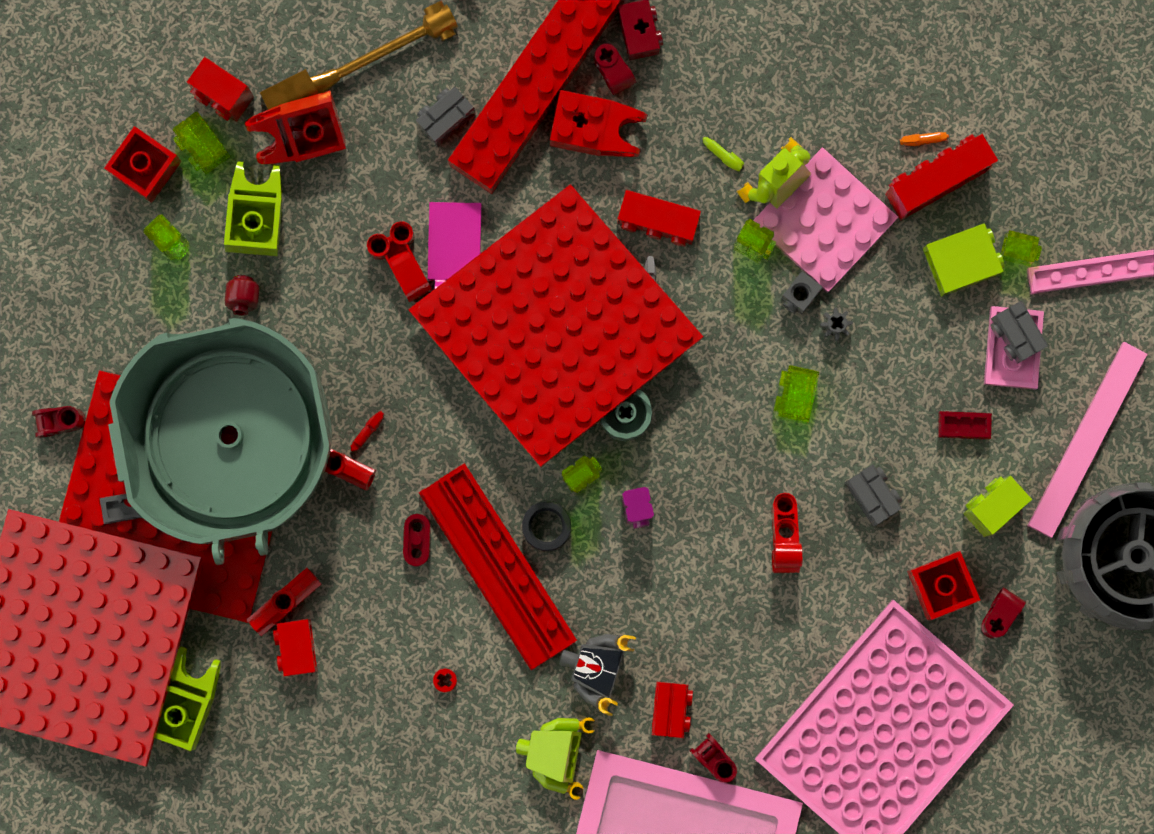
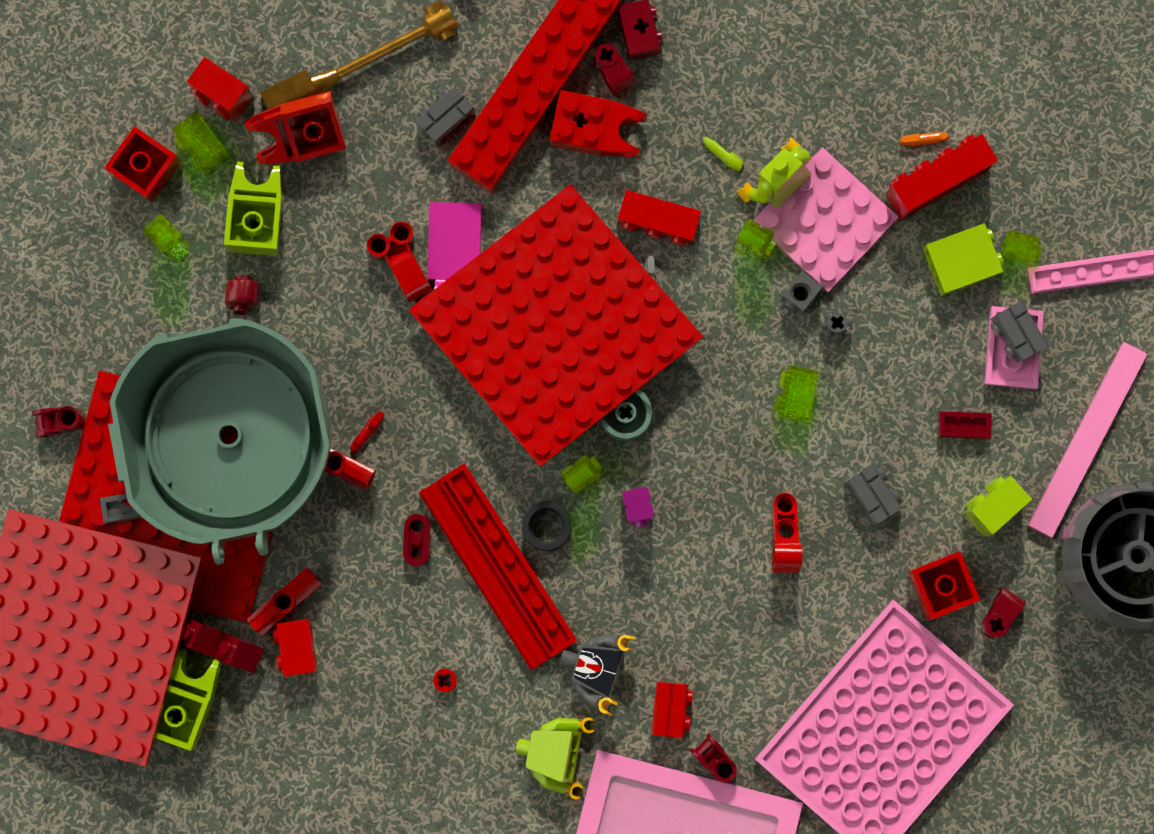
(220, 645): none -> dark red arch

